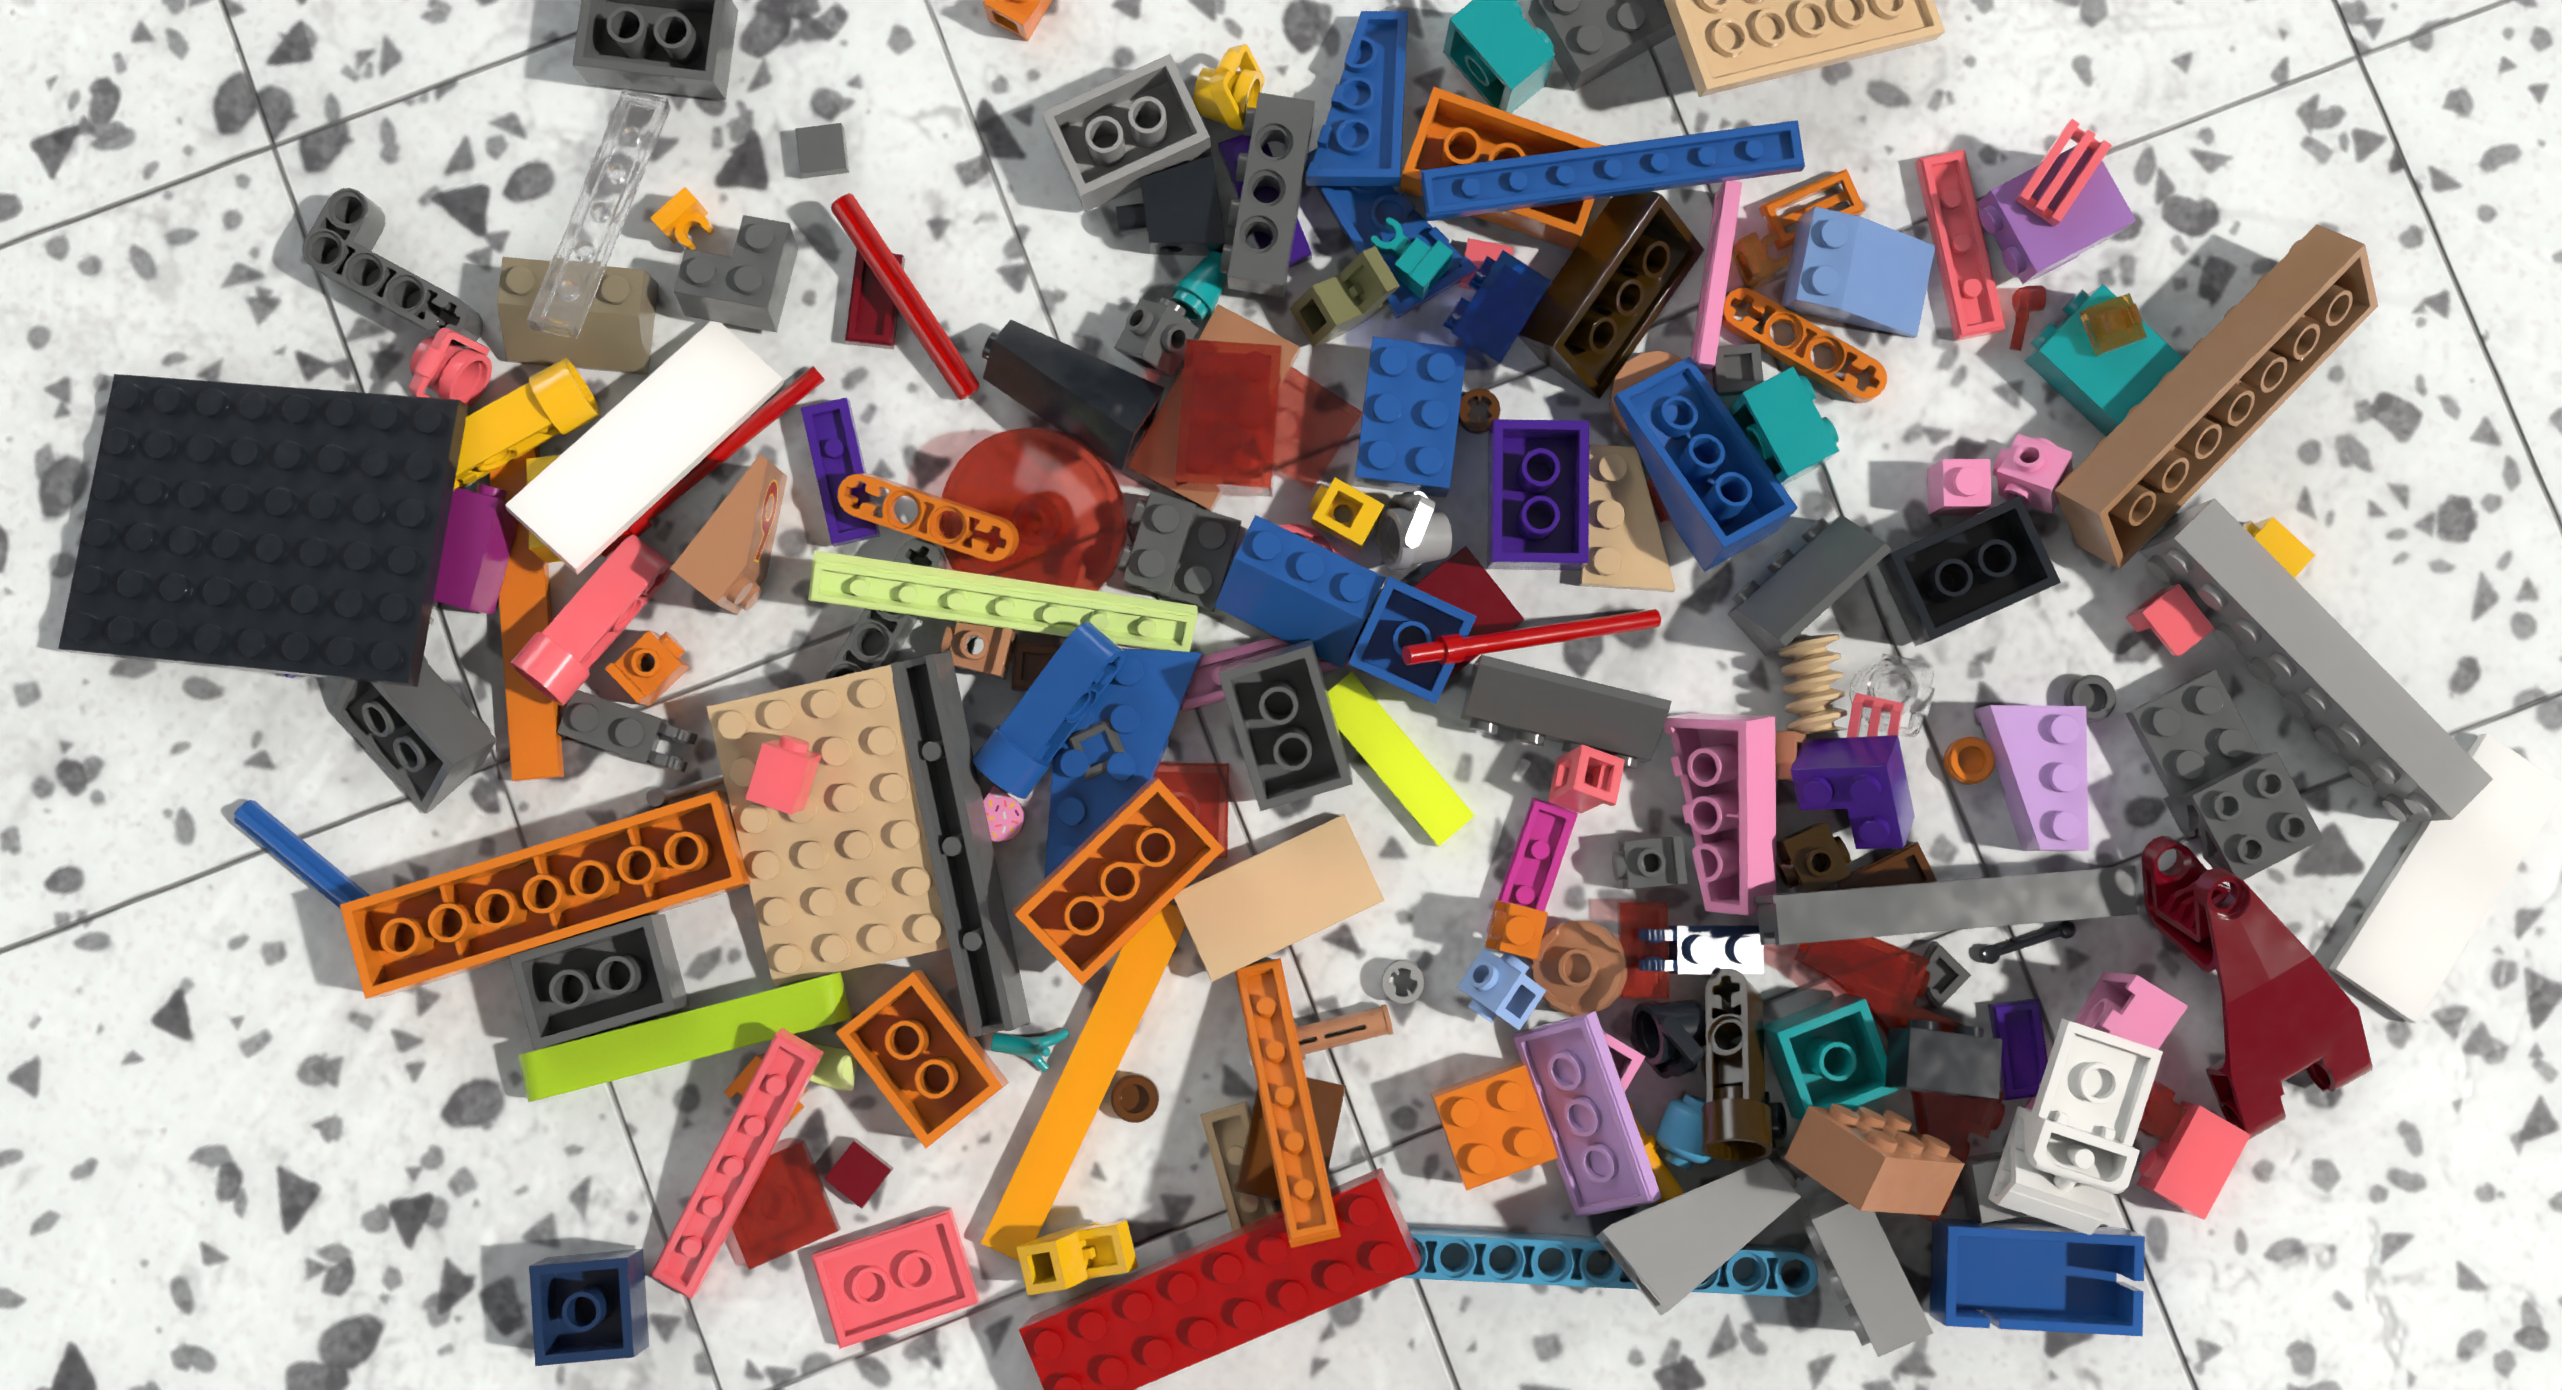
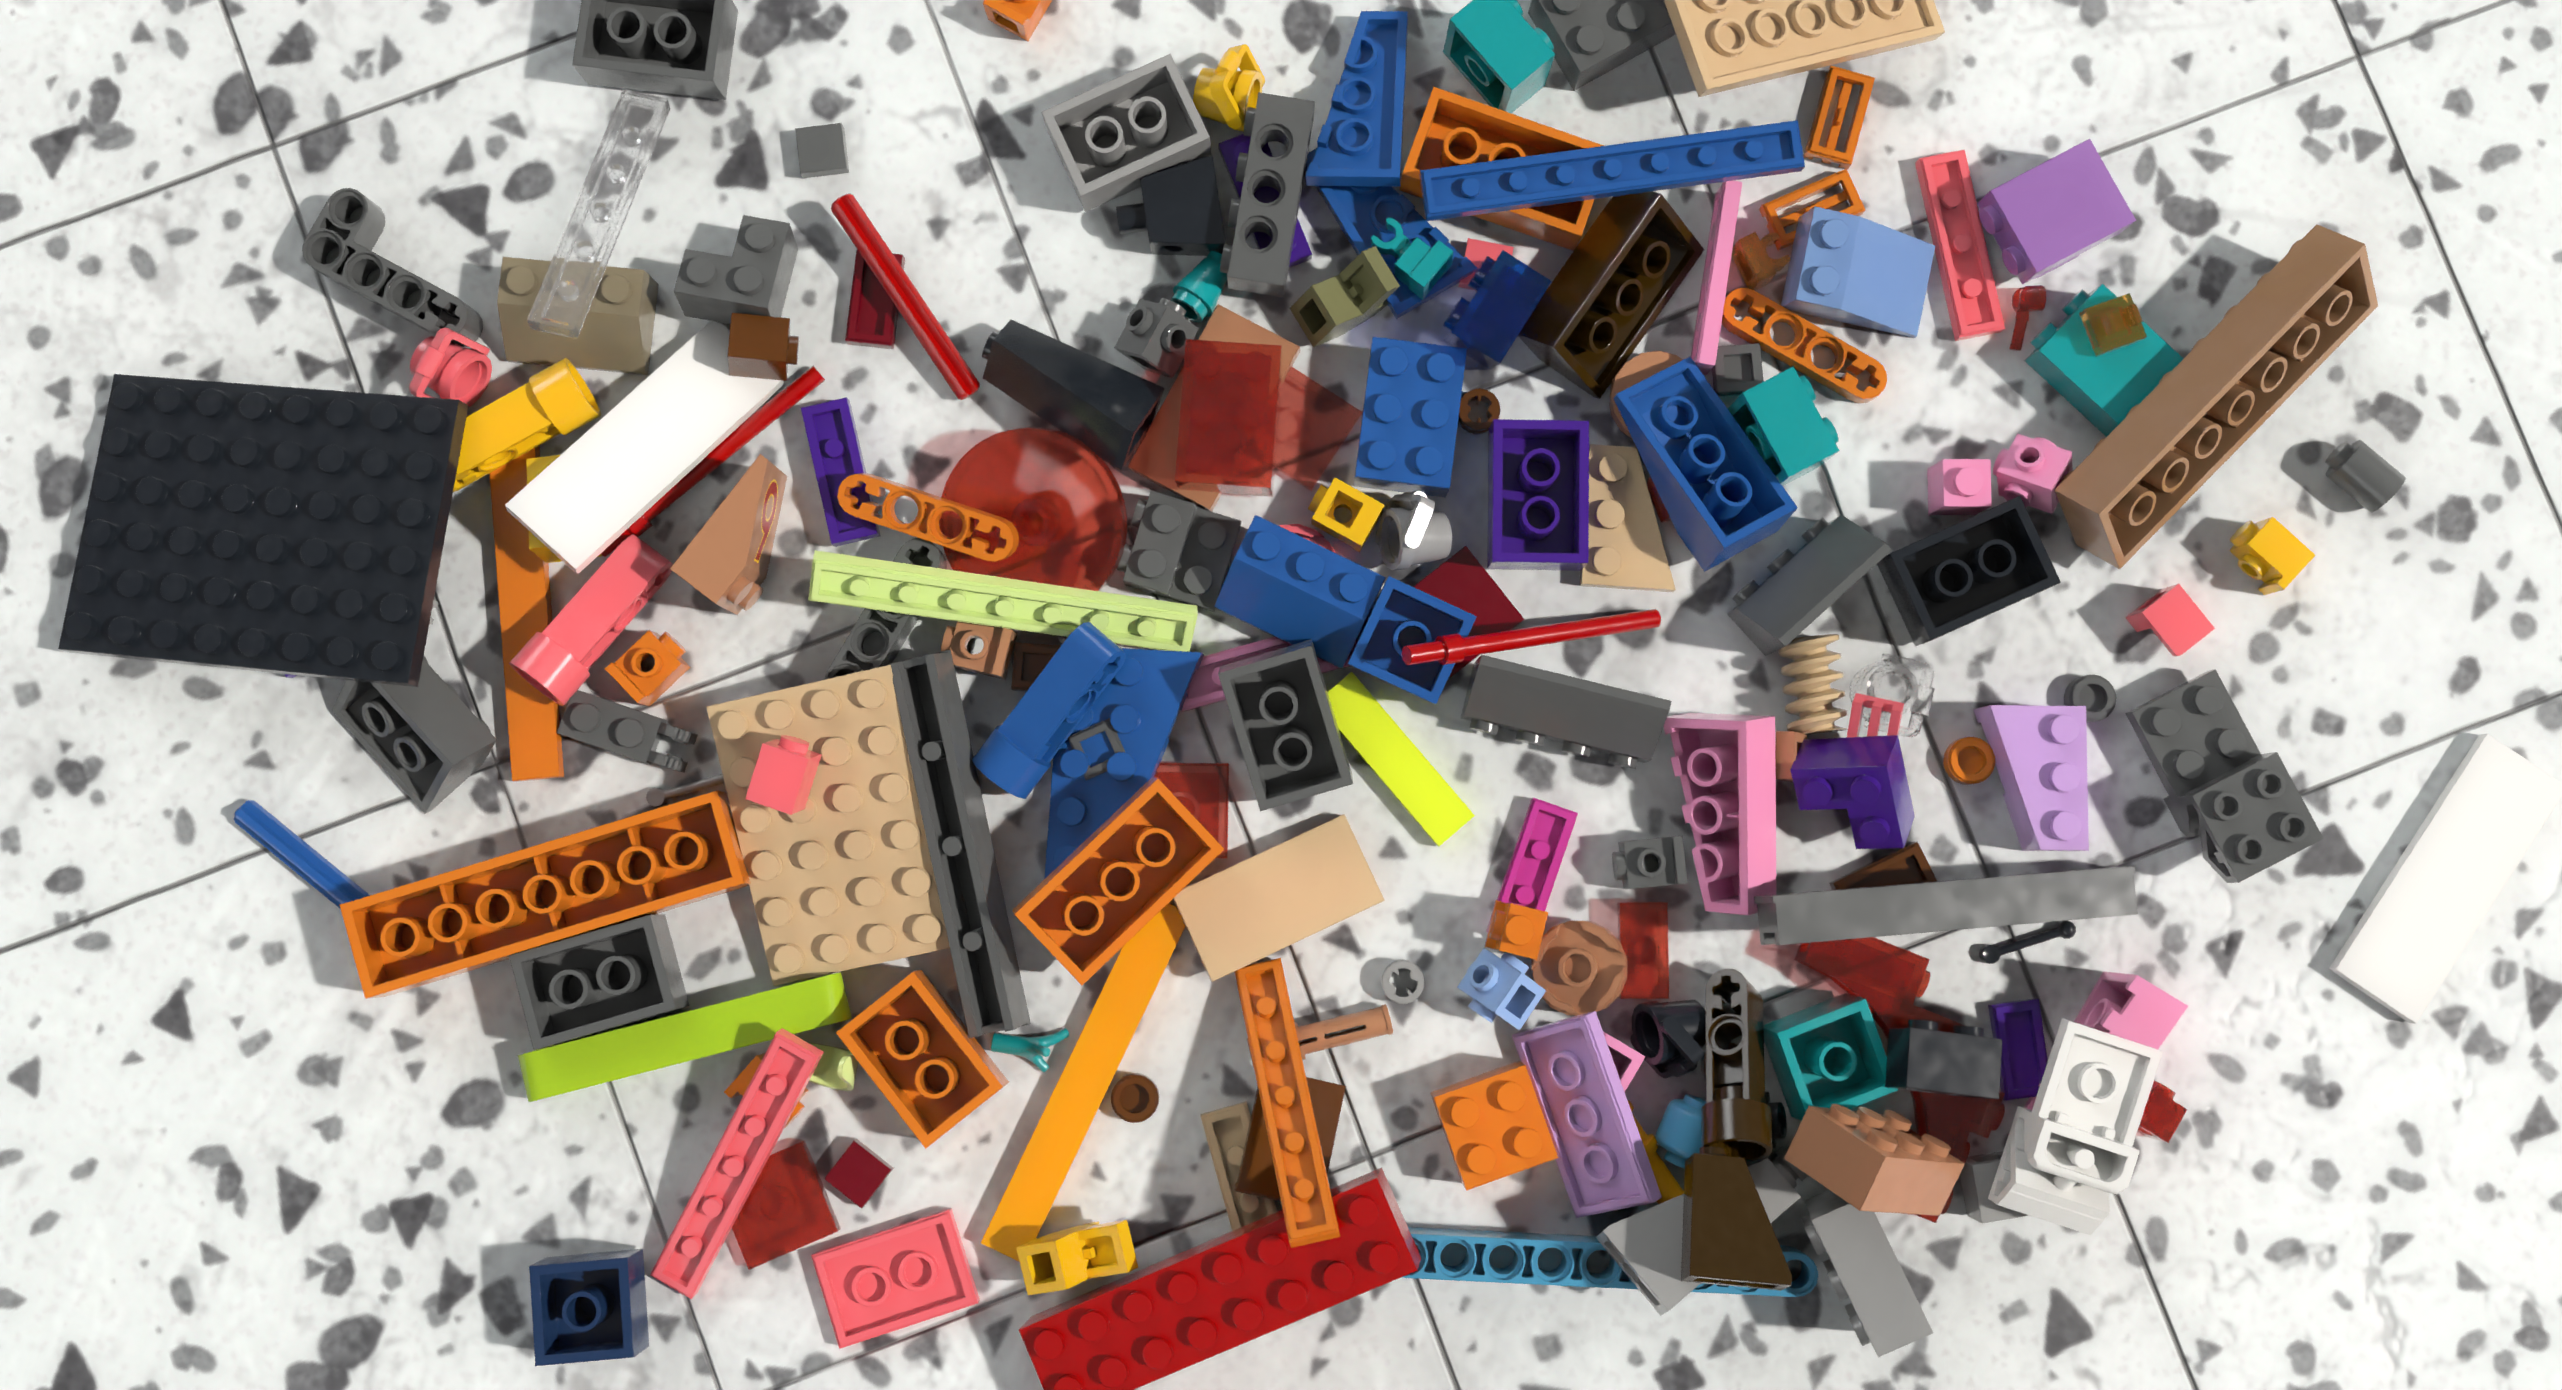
(475, 549): magenta slope -> none
(680, 216): light orange tile -> none
(761, 347): none -> reddish brown brick
(1003, 815): bright pink tile -> none
(1586, 779): coral brick -> none
(1706, 949): hinge -> none
(1727, 1227): none -> dark brown slope
(1797, 854): dark brown brick -> none
(1828, 153): none -> orange tile
(1945, 975): dark grey tile -> none
(2036, 1277): blue piece -> none
(2084, 141): coral tile -> none
(2194, 1162): coral brick -> none
(2275, 995): dark red piece -> none
(2315, 666): light grey brick -> none
(2363, 474): none -> dark grey brick

